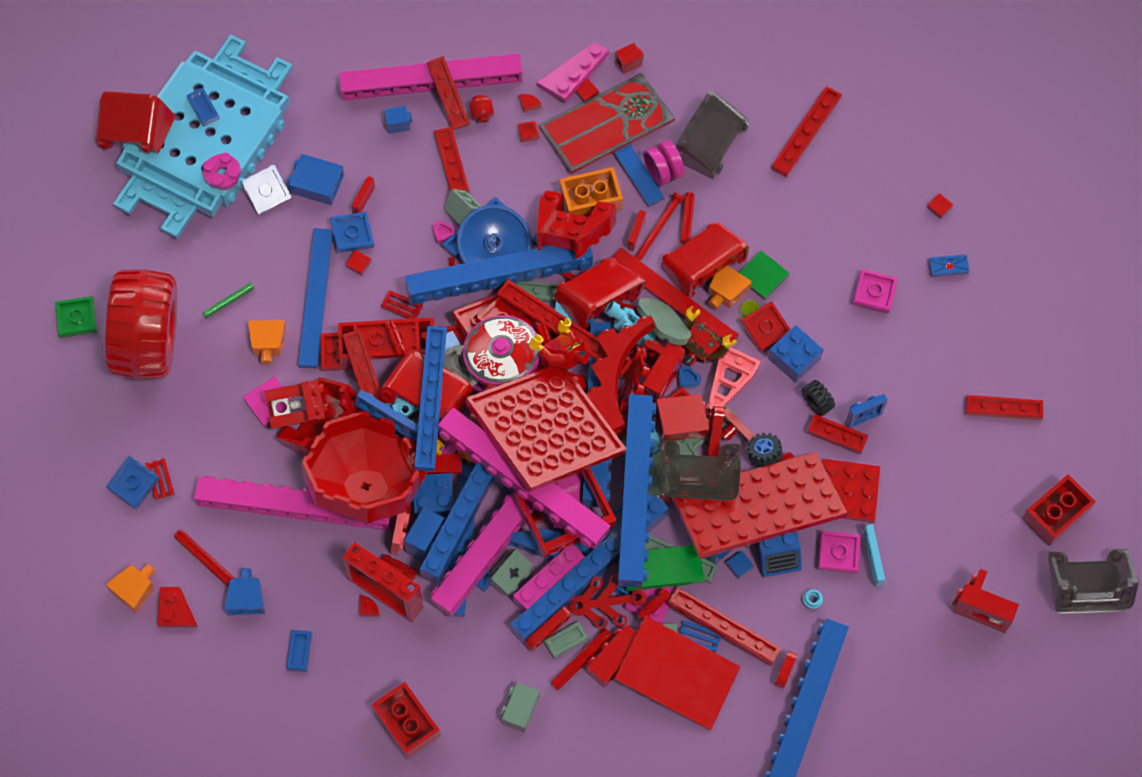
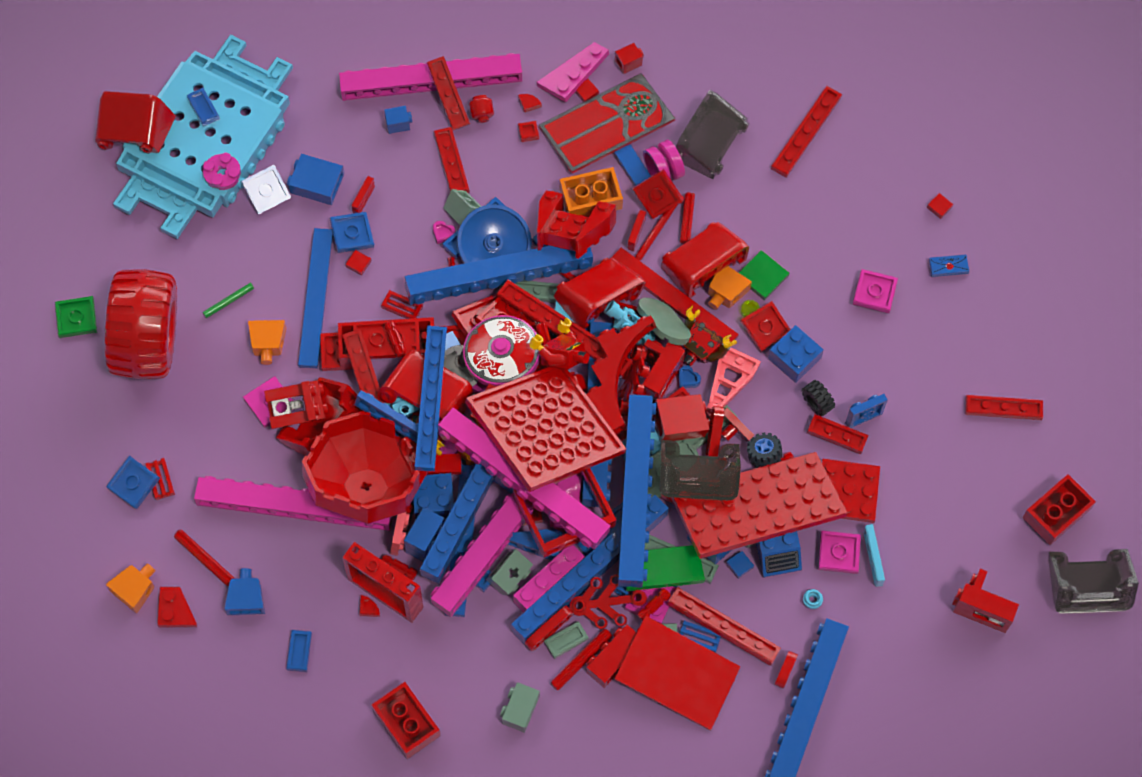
(658, 194): none -> red tile

